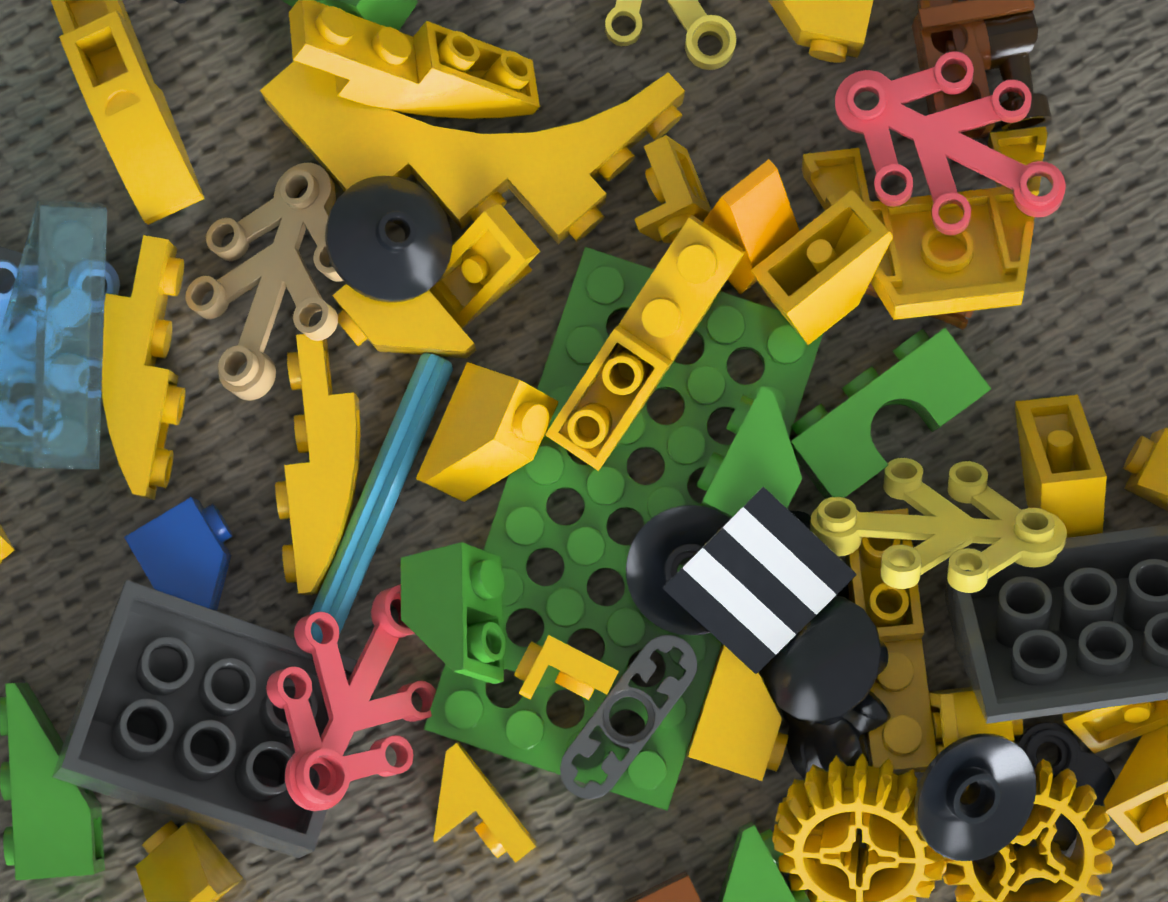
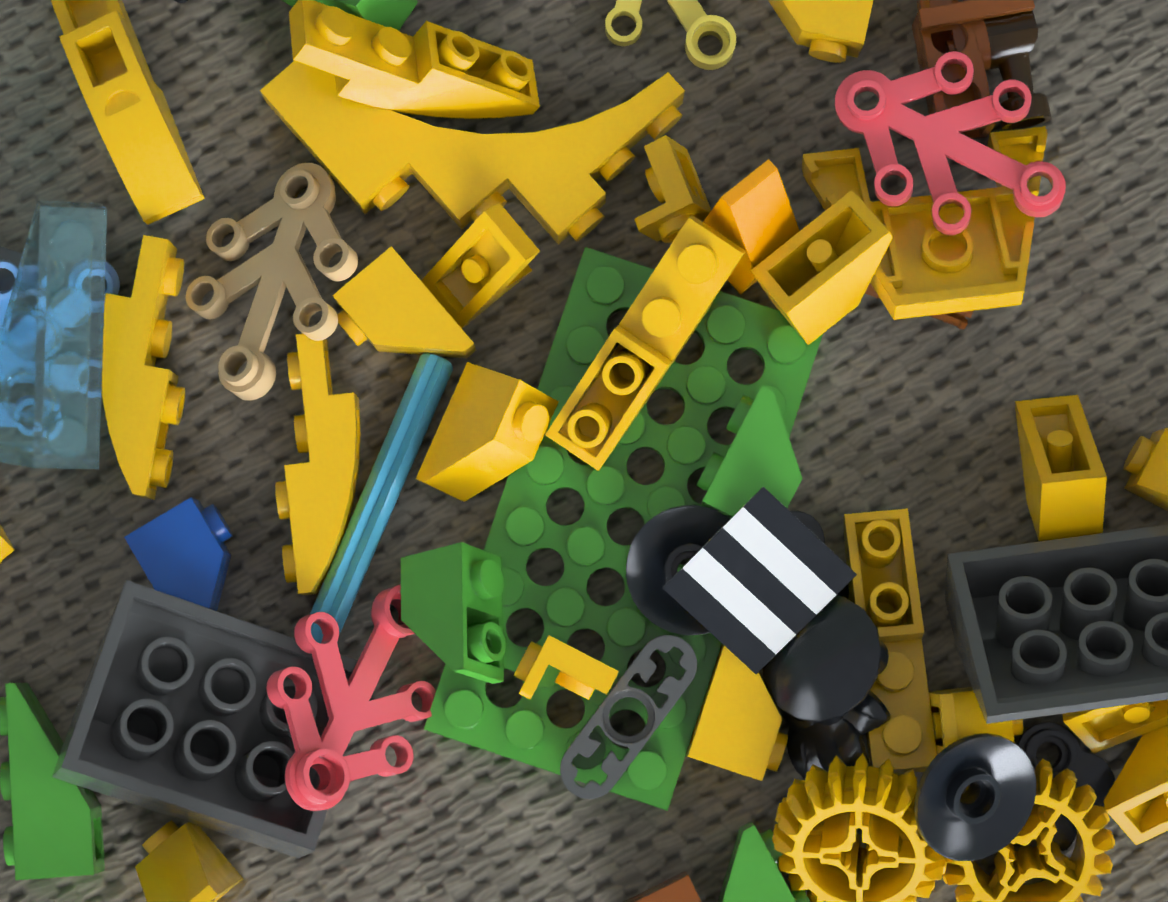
(370, 259): black dish -> none
(469, 790): yellow slope -> none
(929, 378): bright green arch -> none
(1019, 536): light yellow plant -> none

